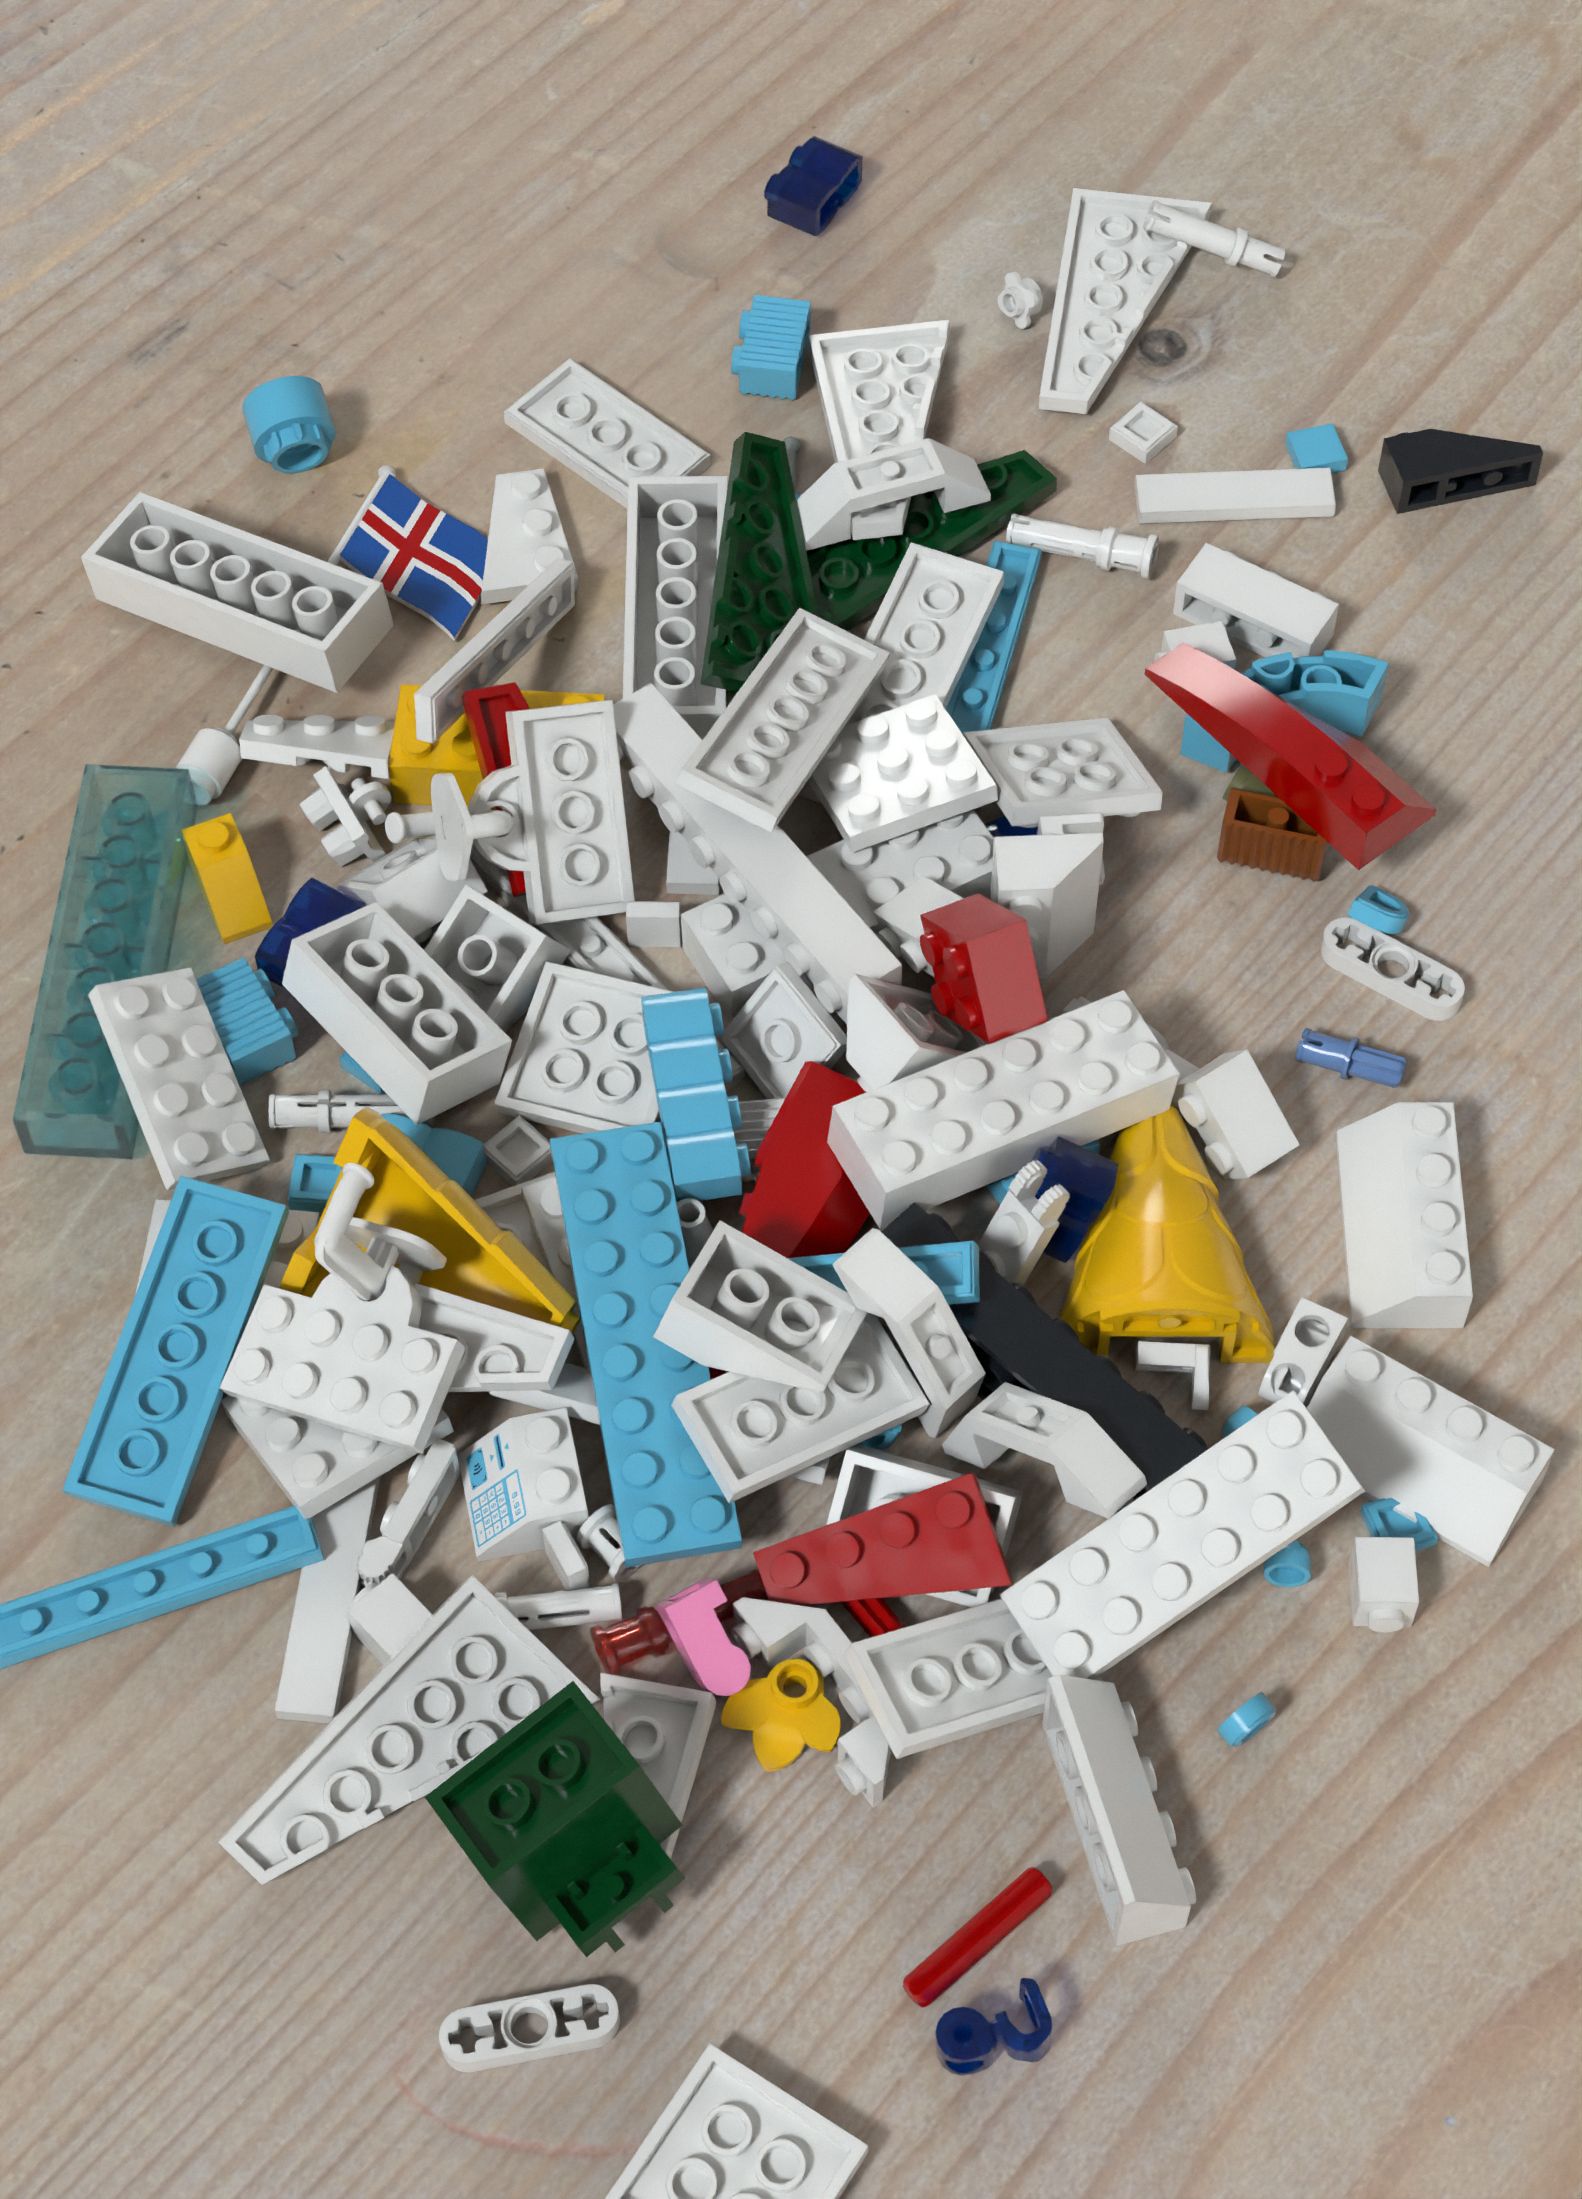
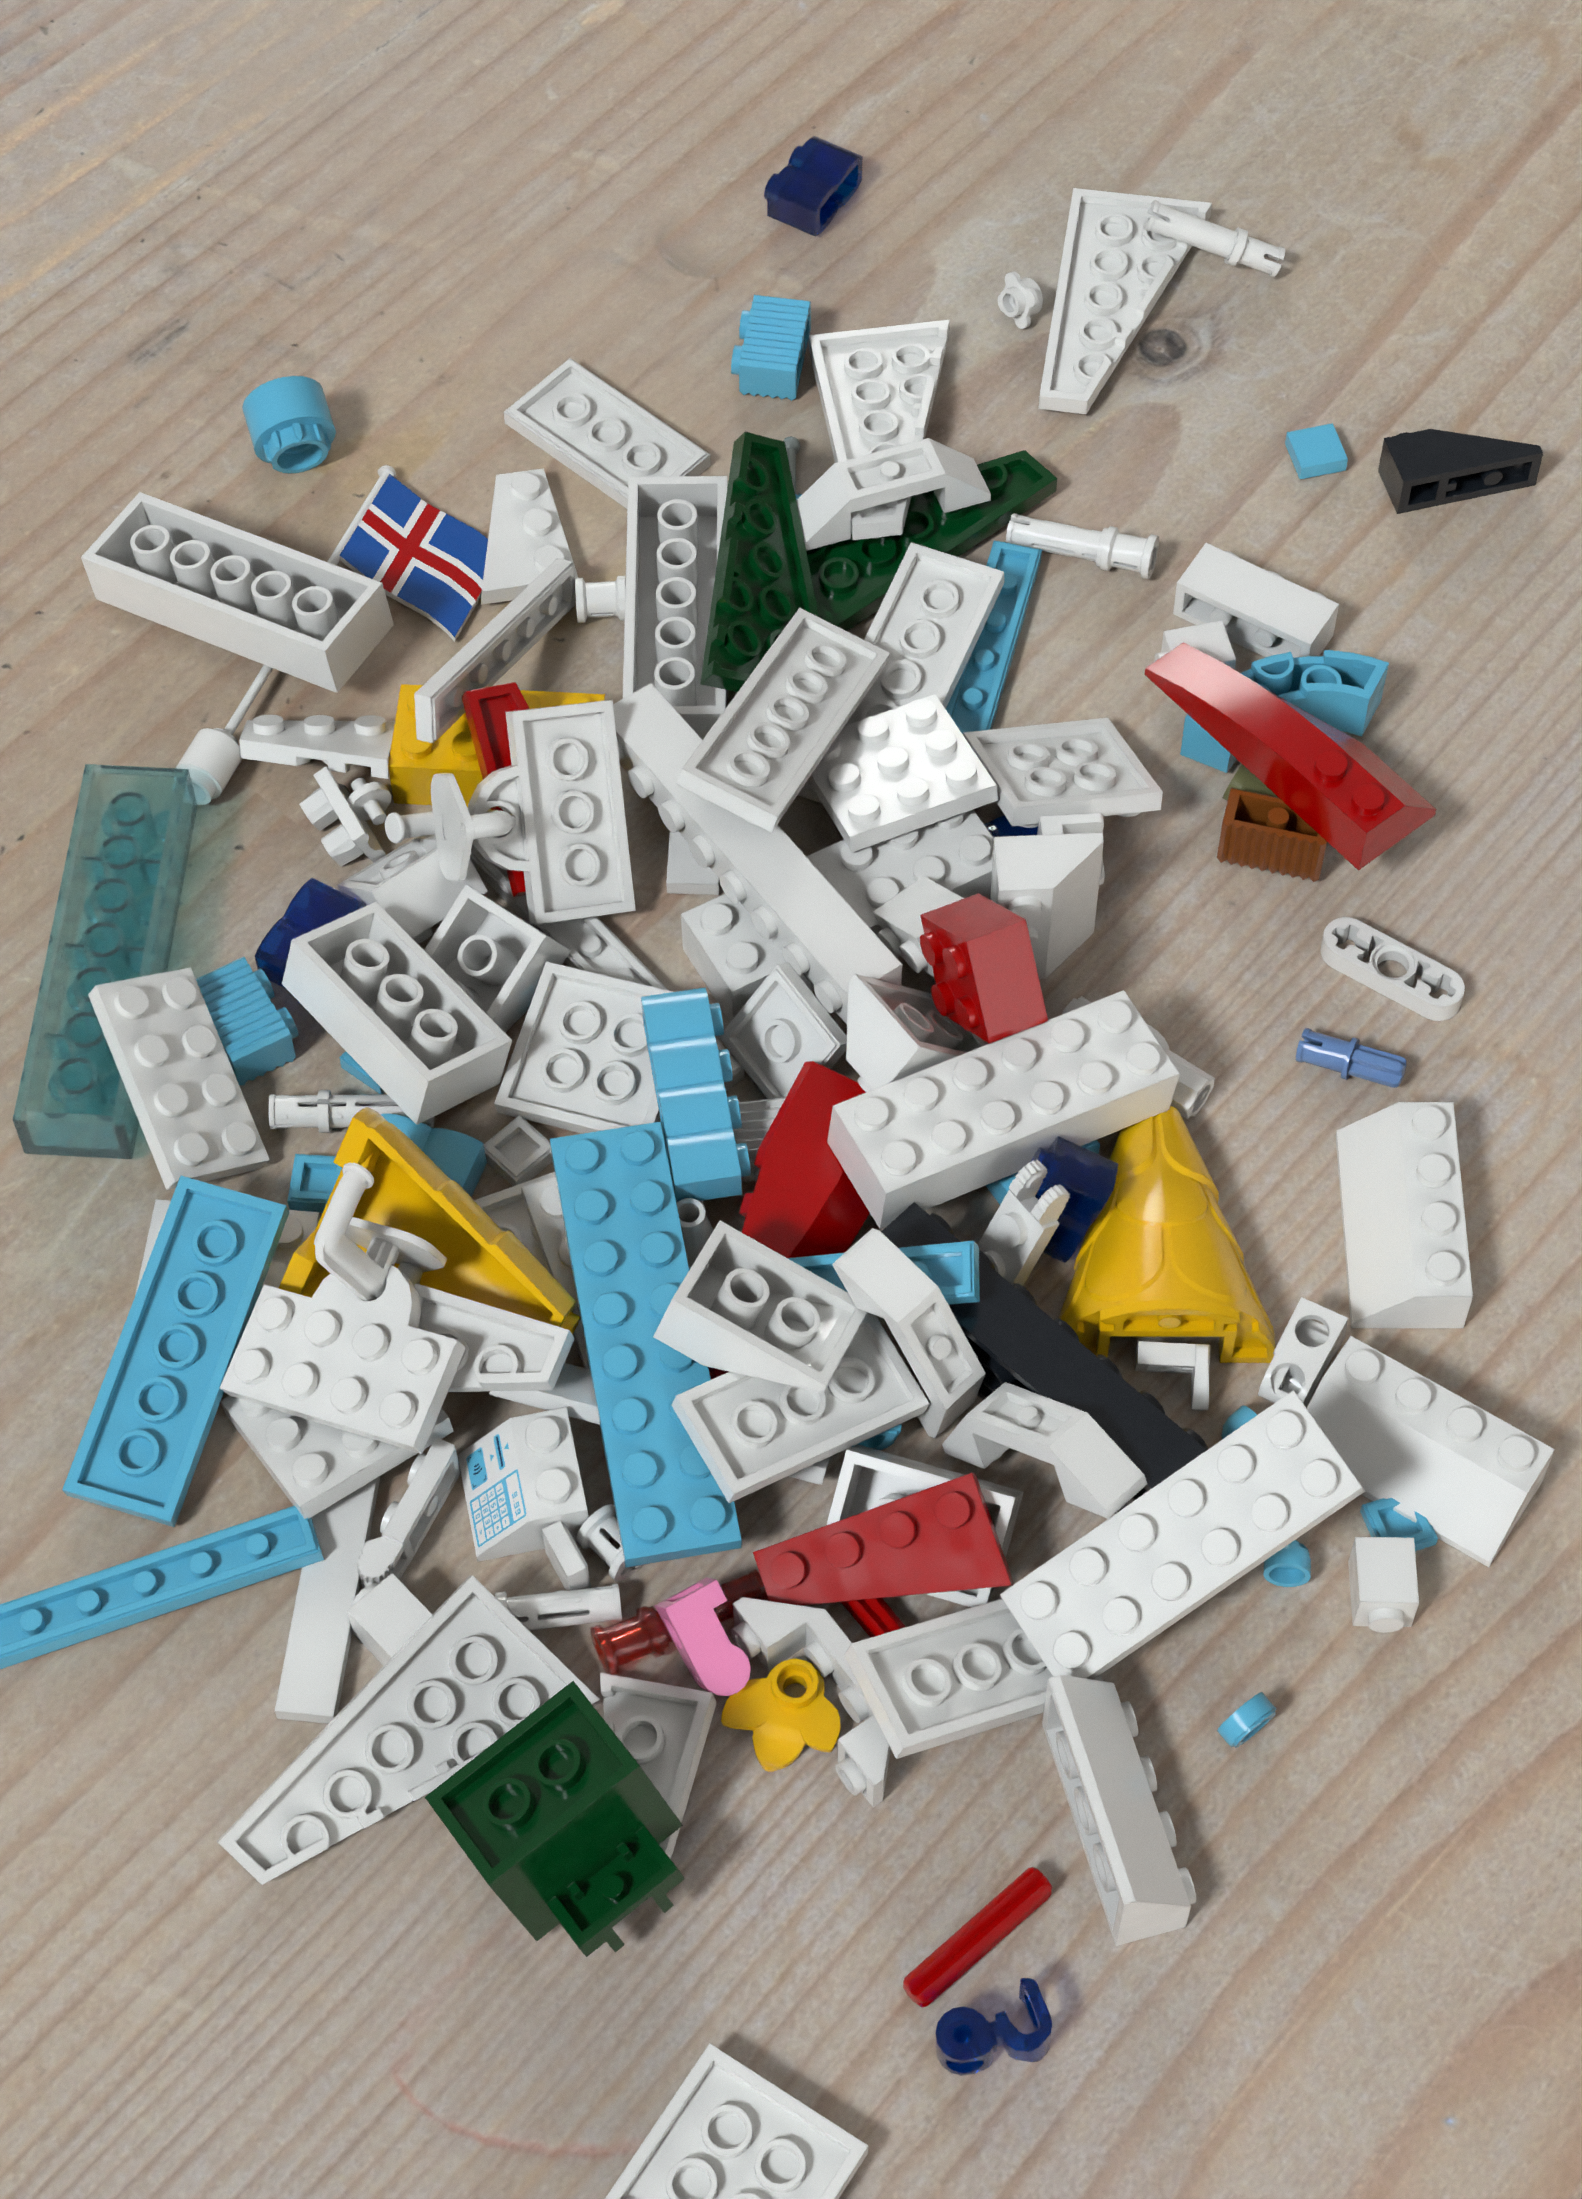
(226, 878): yellow slope -> none
(481, 2018): white beam -> none
(600, 599): none -> white bush
(653, 924): white tile -> none
(1143, 432): white tile -> none
(1234, 495): white tile -> none
(1235, 1115): white brick -> none
(1380, 910): medium azure tile -> none

